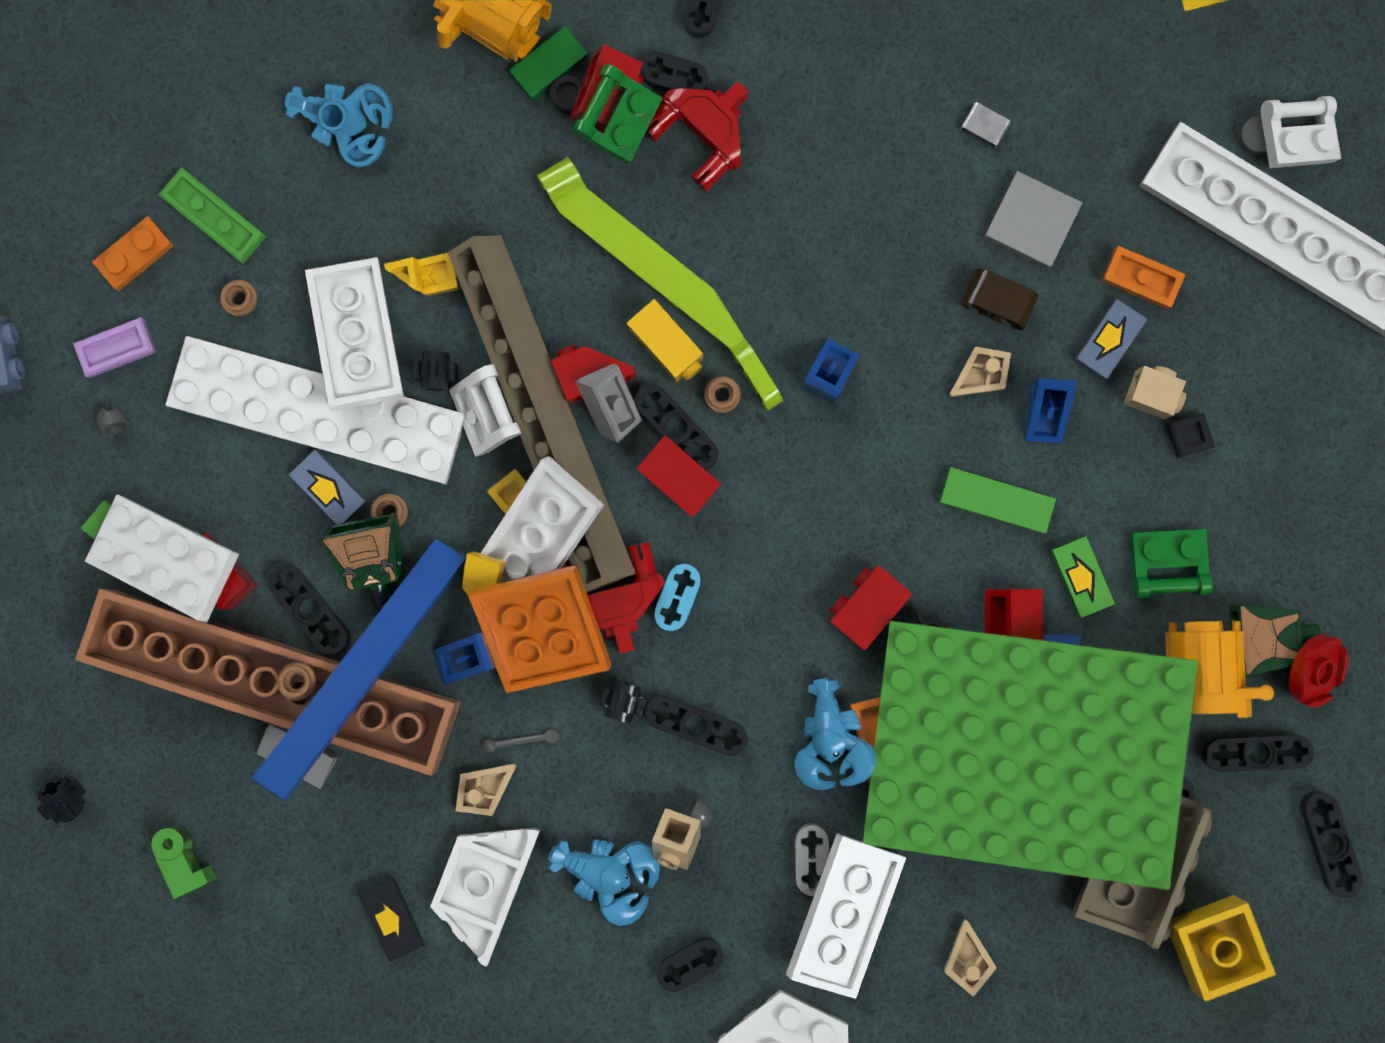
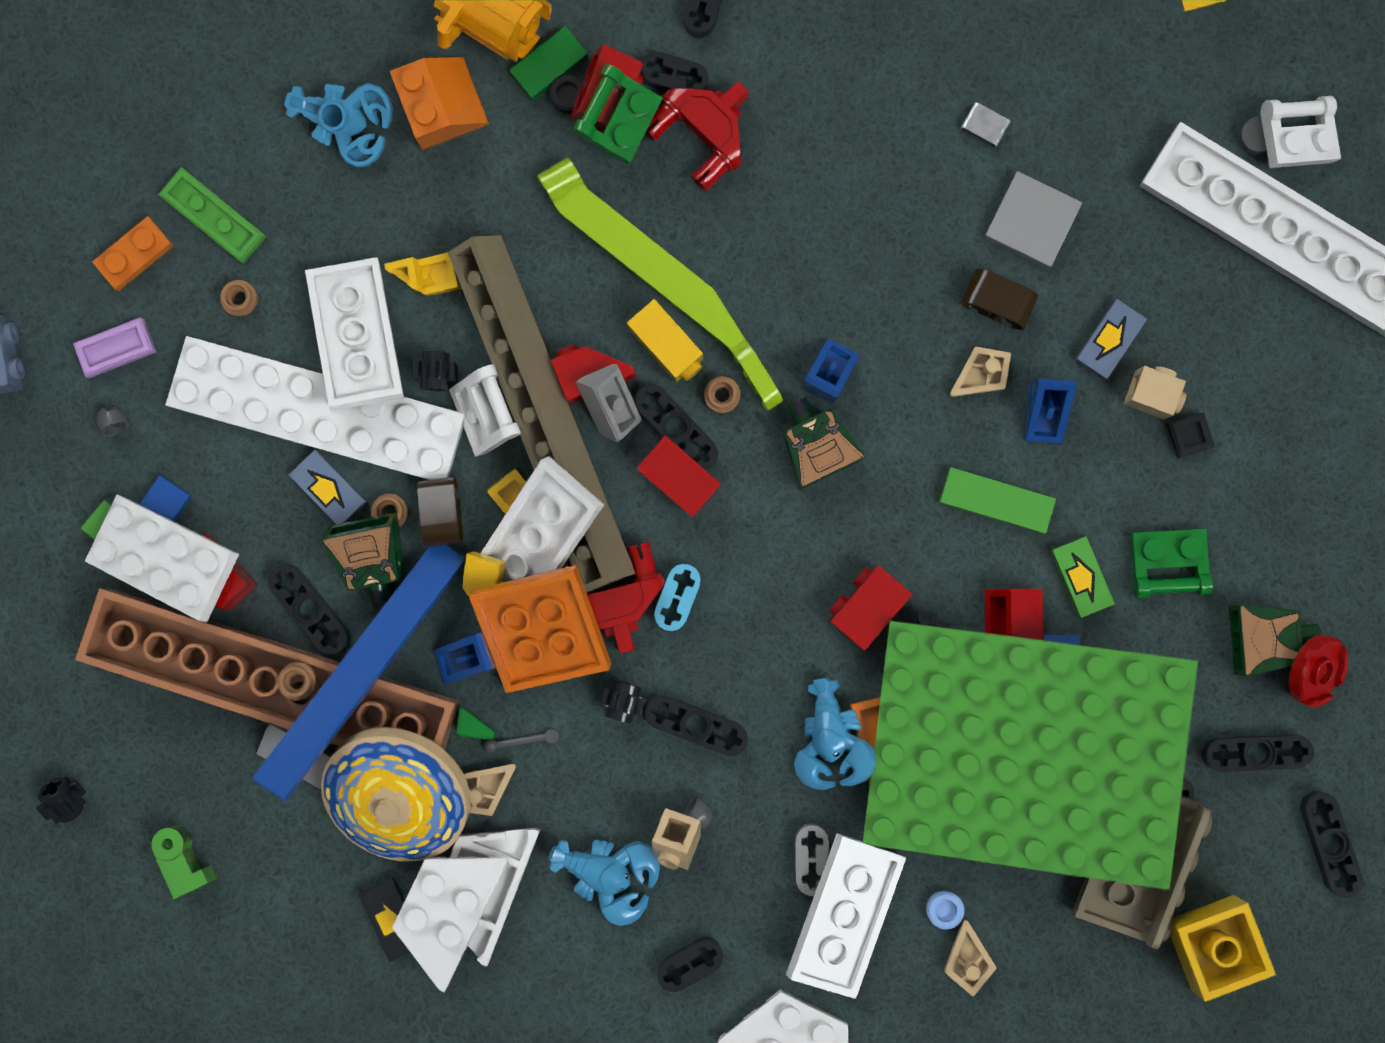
(166, 498): none -> blue tile
(396, 794): none -> dish
(438, 99): none -> orange slope
(439, 512): none -> dark brown beam
(446, 910): none -> white wing
(474, 726): none -> green slope
(818, 444): none -> torso
(945, 909): none -> light blue tile
(1143, 278): orange plate -> none
(1220, 667): light orange container -> none

